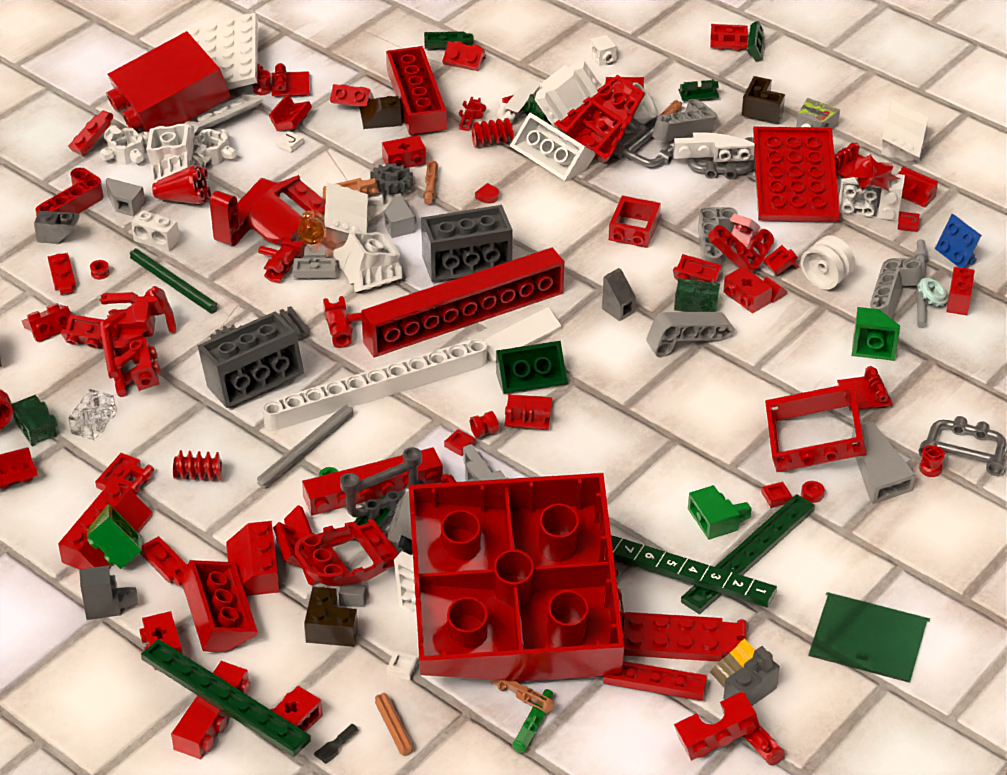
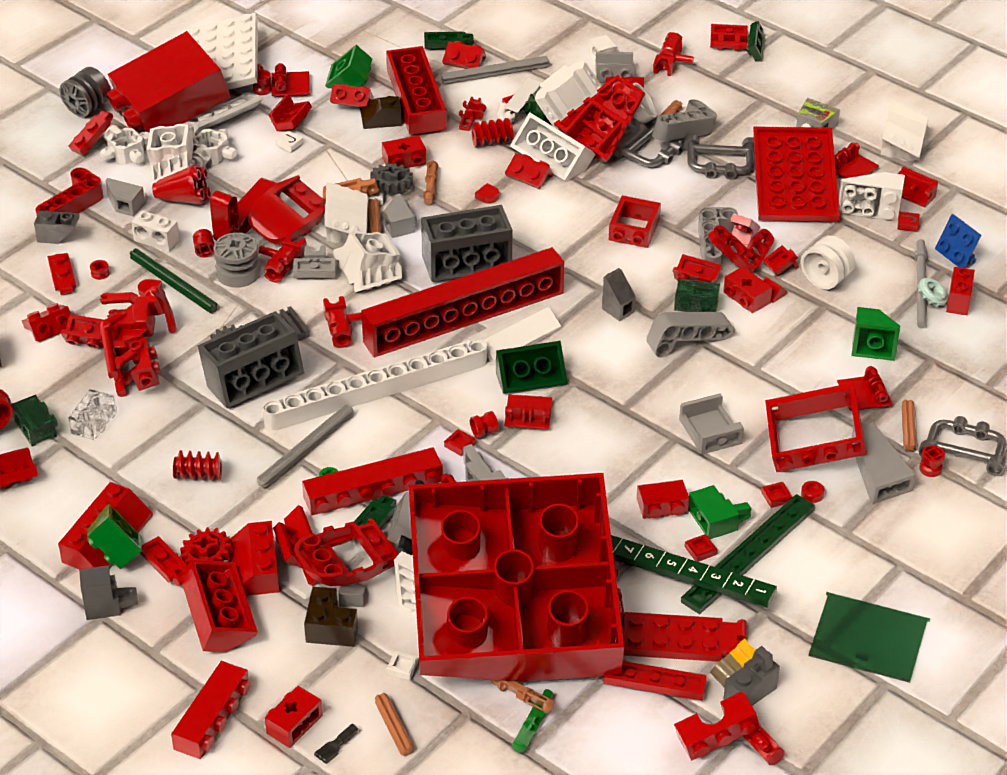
(84, 91): none -> flat silver wheel
(122, 470): red plate -> none
(147, 284): none -> red tile
(160, 627): red brick -> none
(203, 243): none -> red wheel
(207, 546): none -> red gear
(226, 698): dark green tile -> none
(236, 260): none -> light grey wheel
(311, 227): clear orange wheel -> none
(350, 69): none -> green slope
(350, 485): flat silver bar -> none
(374, 215): none -> nougat axle
(496, 69): none -> light grey axle
(528, 171): none -> red bracket
(612, 64): none -> light grey panel
(662, 499): none -> red brick
(670, 54): none -> red piece
(700, 548): none -> red tile
(707, 91): dark green hinge -> none
(710, 424): none -> light grey panel
(719, 146): white slope -> none
(761, 102): dark brown brick -> none
(870, 172): red hair -> none
(892, 276): light grey beam -> none
(908, 425): none -> nougat axle

